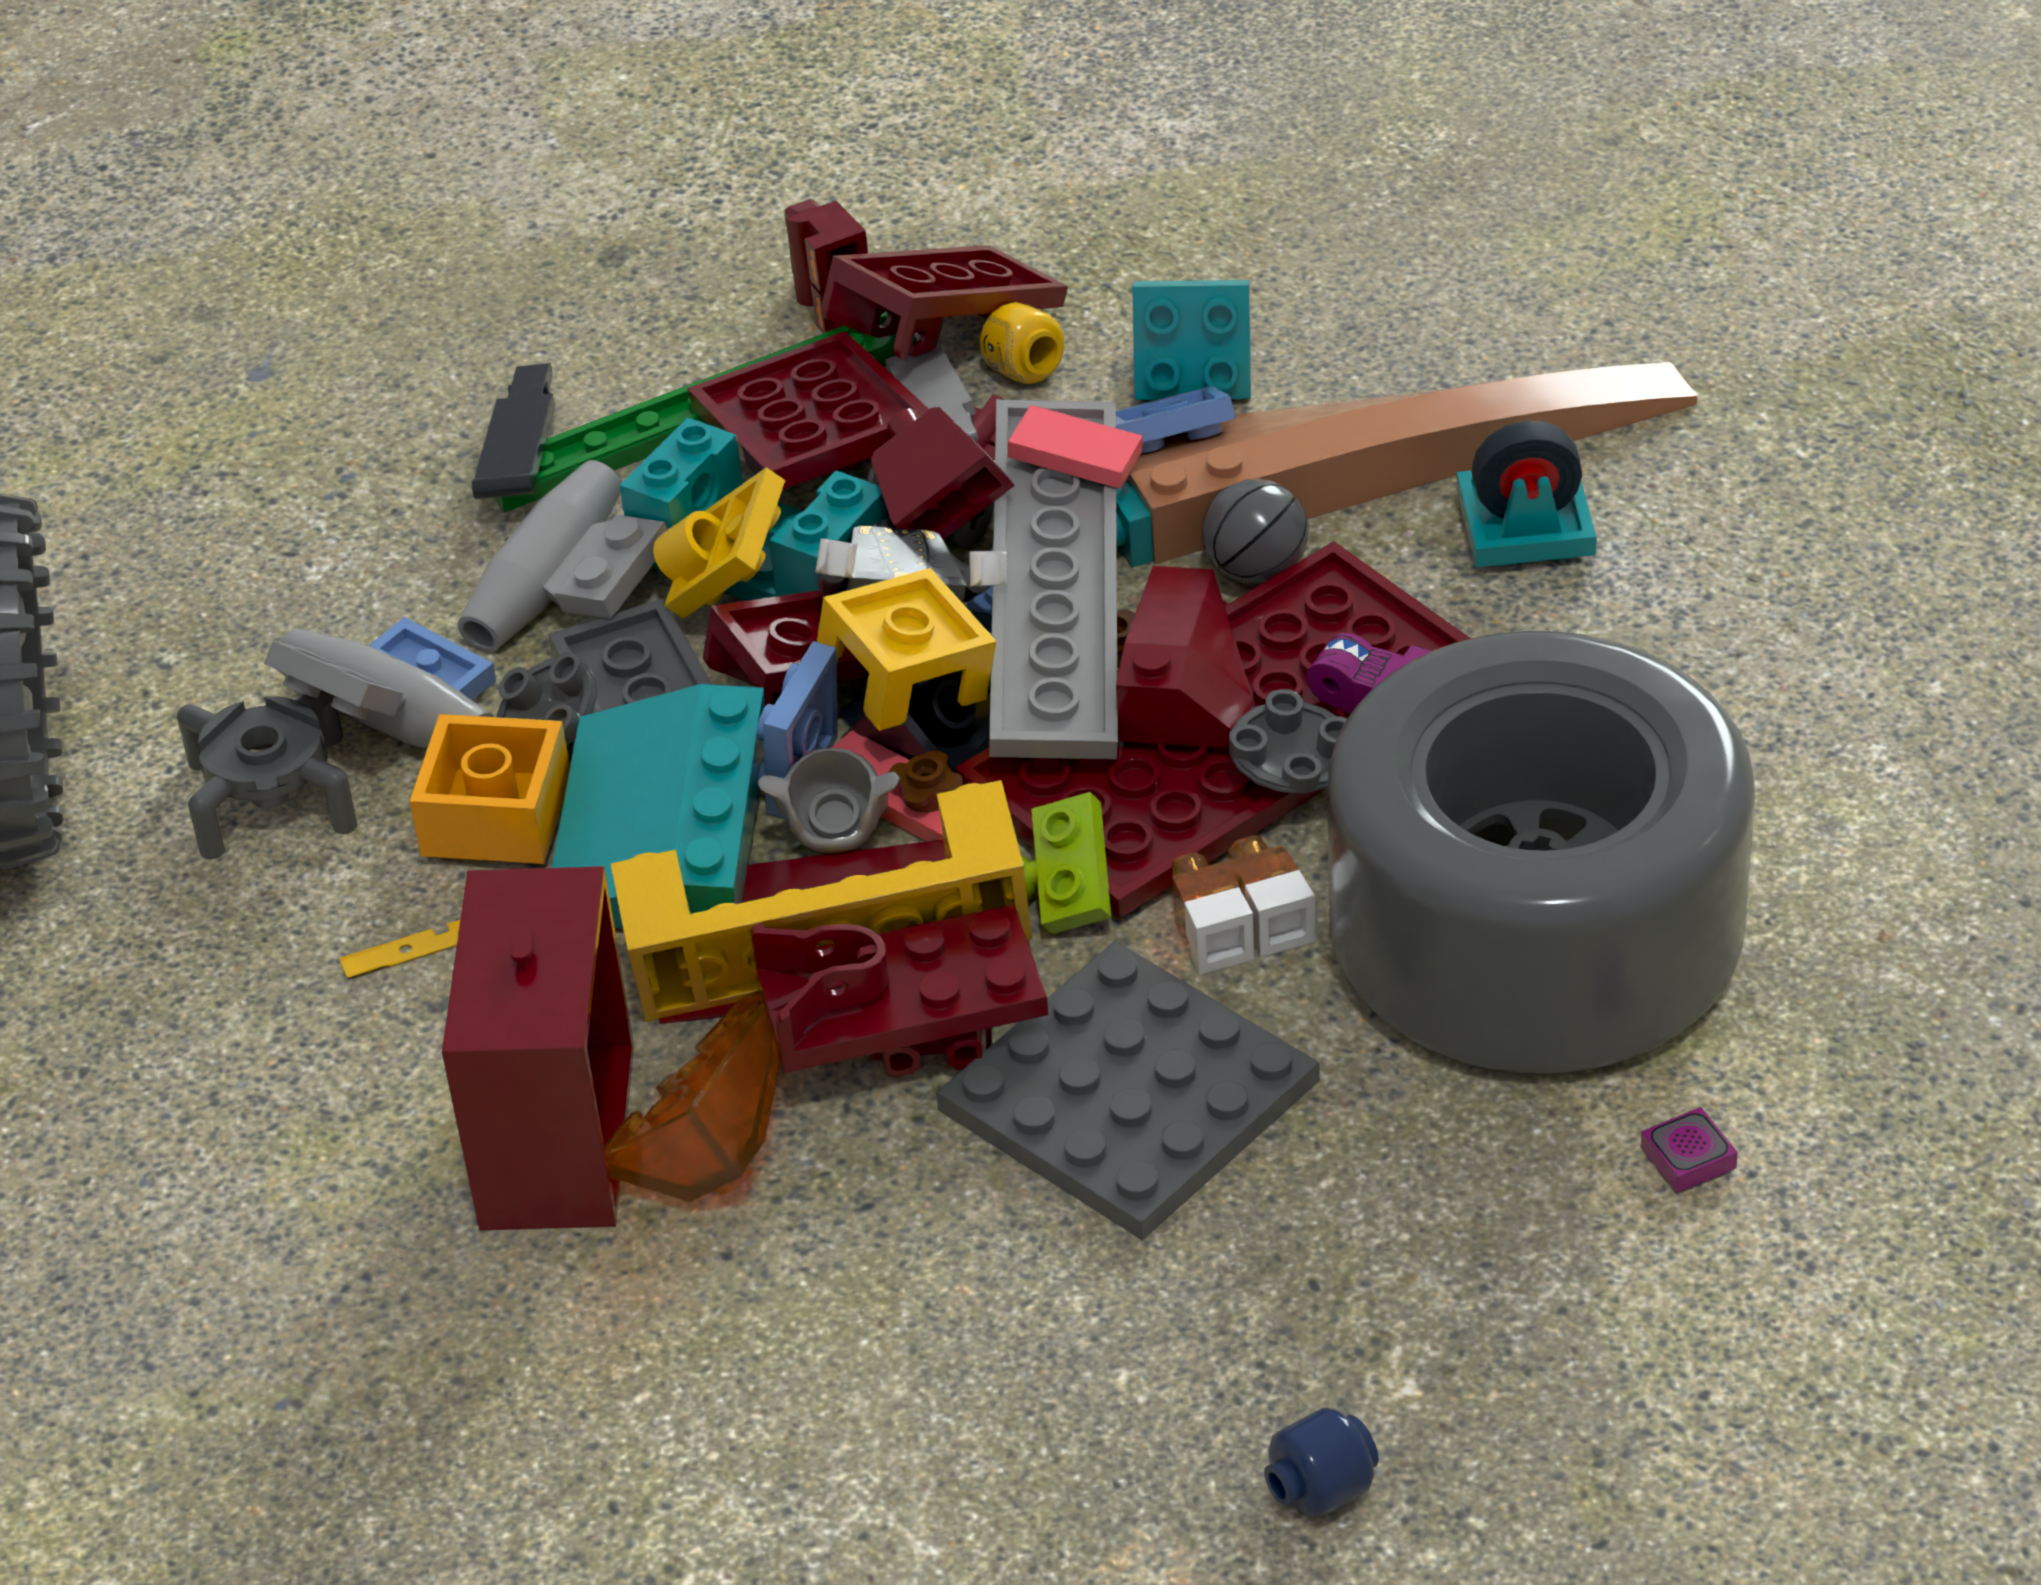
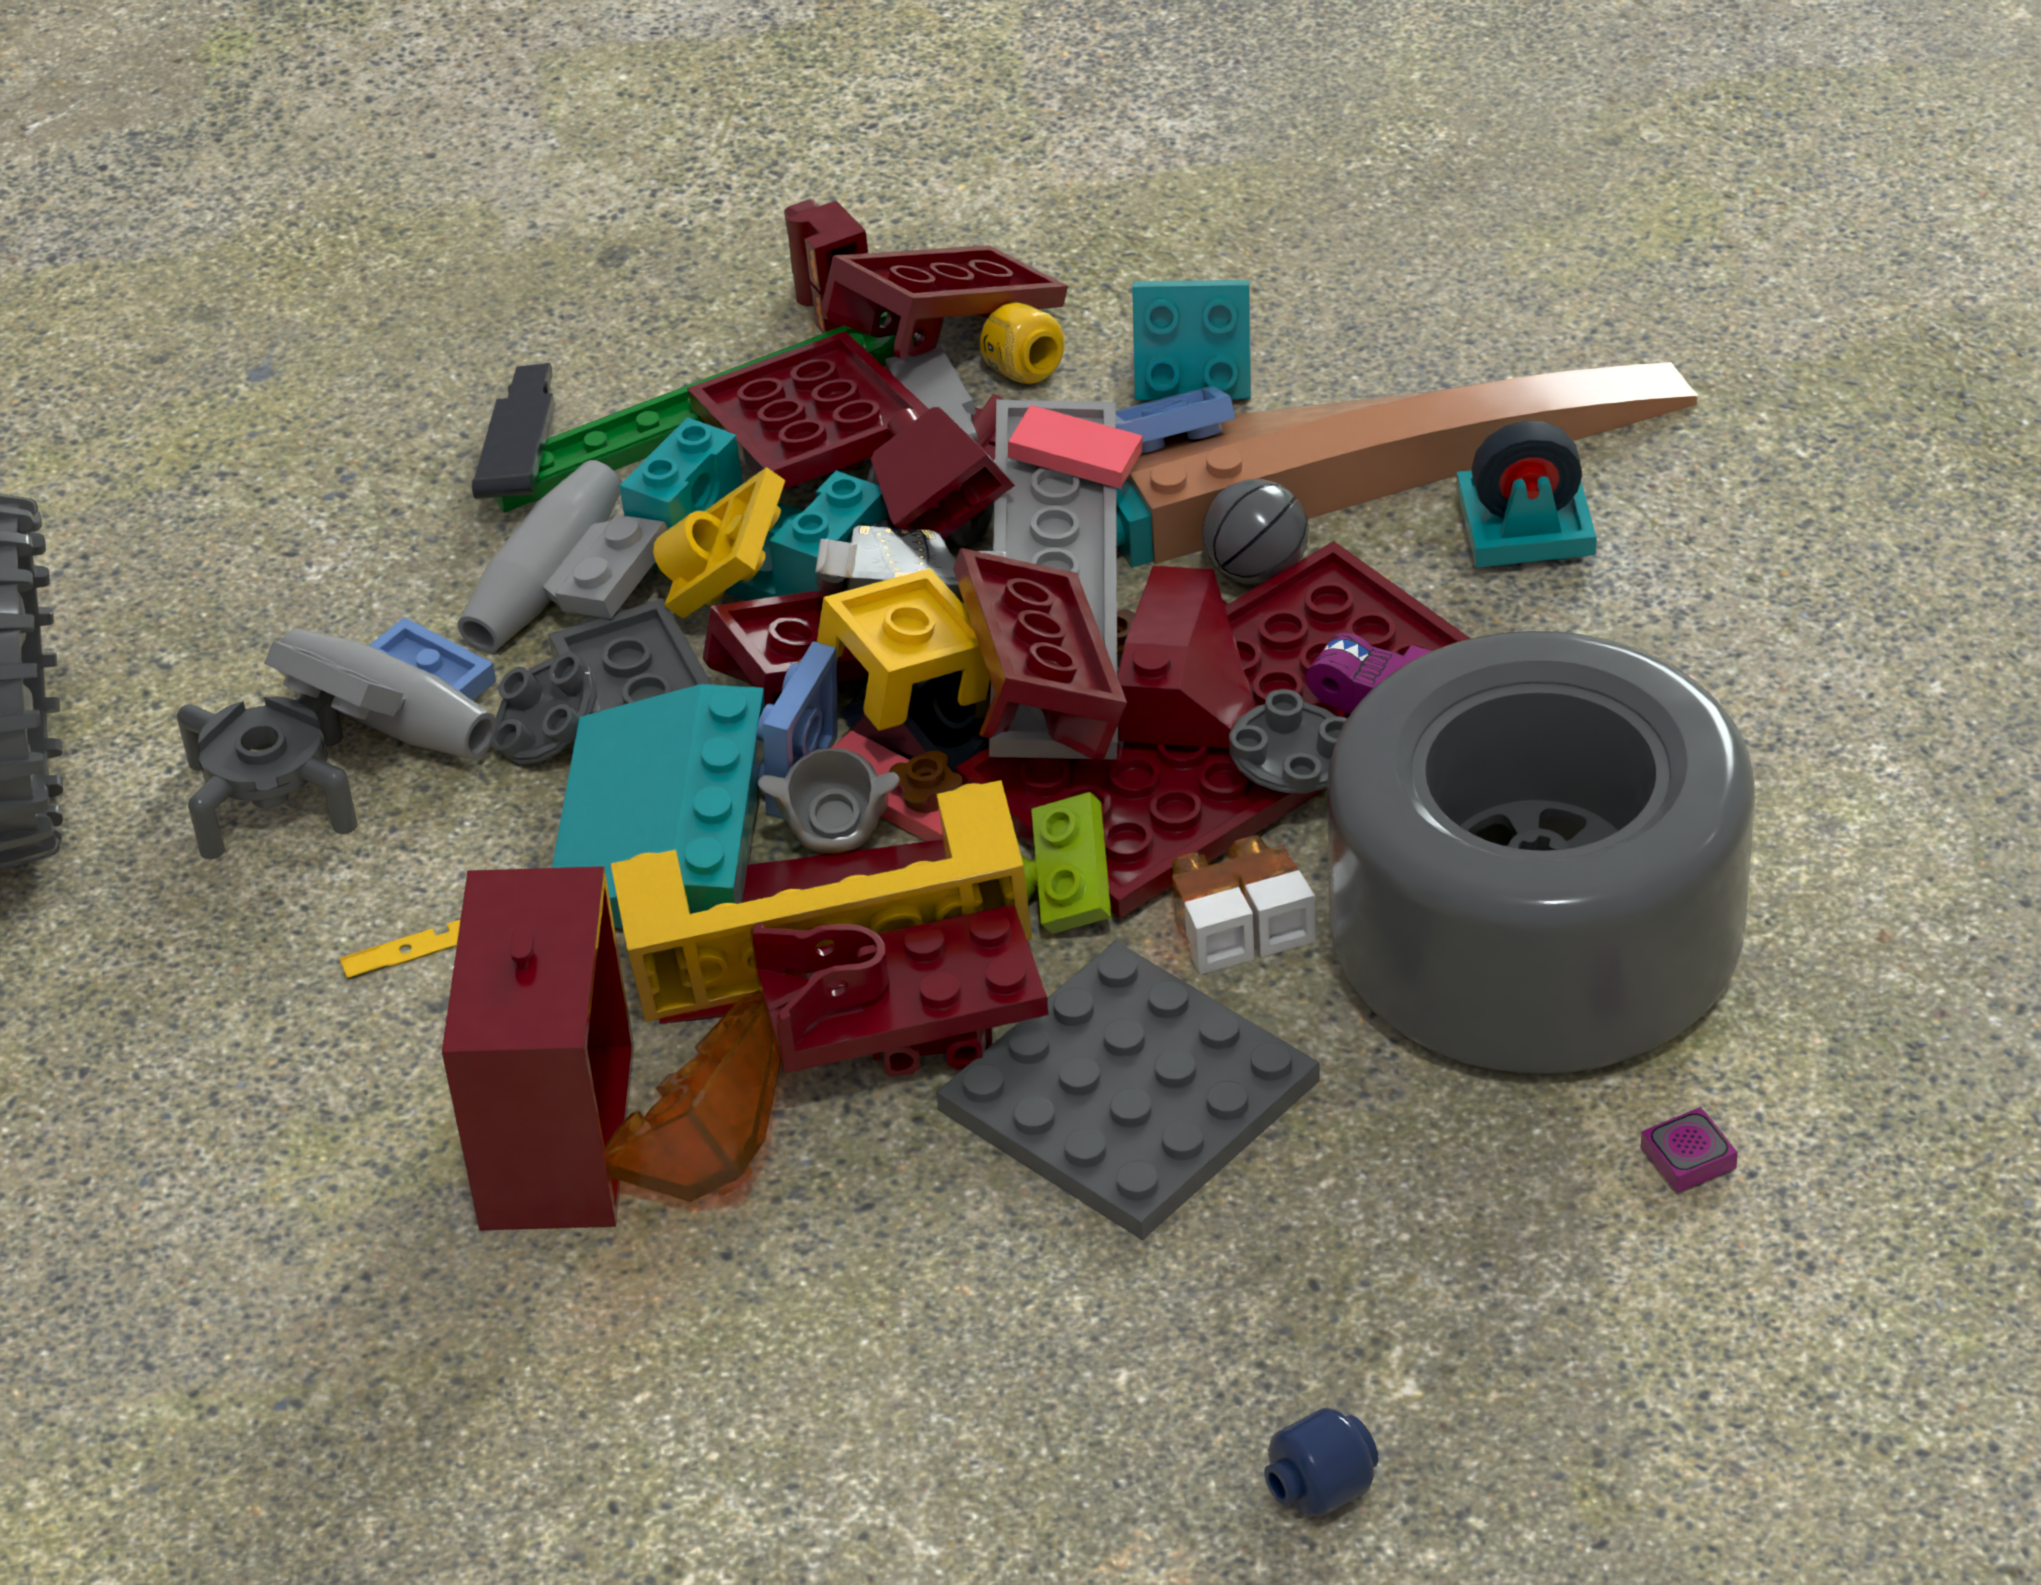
(490, 788): light orange brick -> none
(1041, 650): none -> dark red plate

